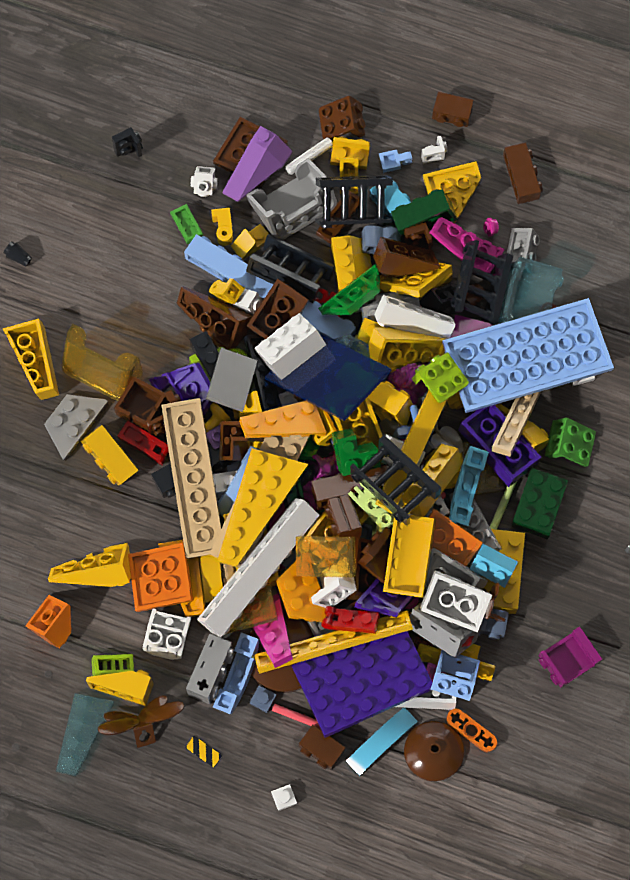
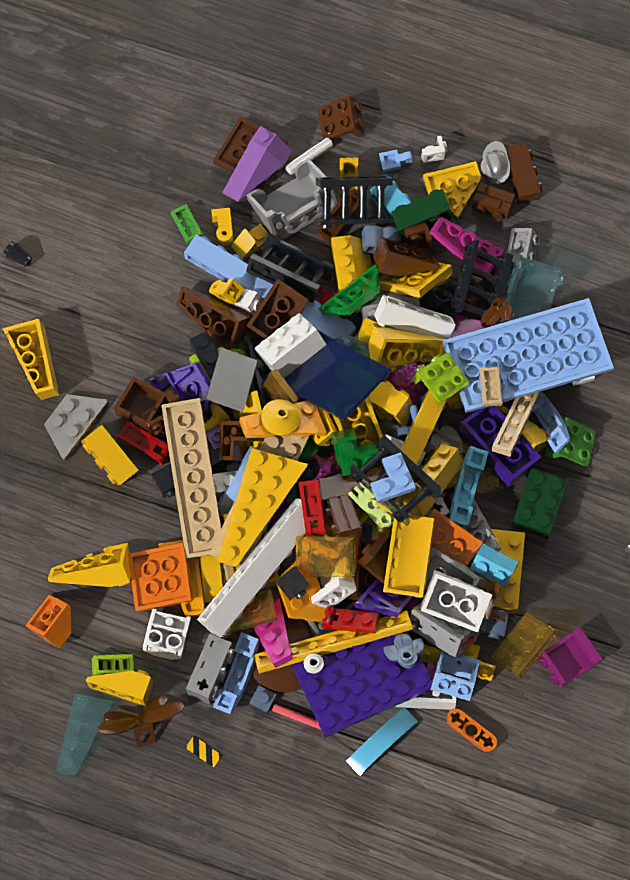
(96, 370): clear yellow windscreen -> none
(127, 141): black bracket -> none
(204, 181): white brick -> none
(277, 388): none -> pearl gold plate
(279, 424): none -> yellow dish
(284, 797): white plate -> none
(293, 583): none -> pearl dark grey brick
(312, 507): none -> red plate
(313, 669): none -> white plate
(323, 749): reddish brown brick -> none
(350, 148): yellow bracket -> none
(397, 482): none -> light blue plate
(403, 648): none -> sand blue plate
(432, 765): reddish brown dish -> none
(452, 109): reddish brown brick -> none
(490, 226): dark pink plate -> none
(490, 386): none -> tan plate
(493, 201): none -> reddish brown brick
(495, 163): none -> light grey piece
(498, 310): none -> reddish brown plate
(502, 506): yellowish green bar -> none
(523, 645): none -> clear yellow plate
(552, 423): none -> light blue slope

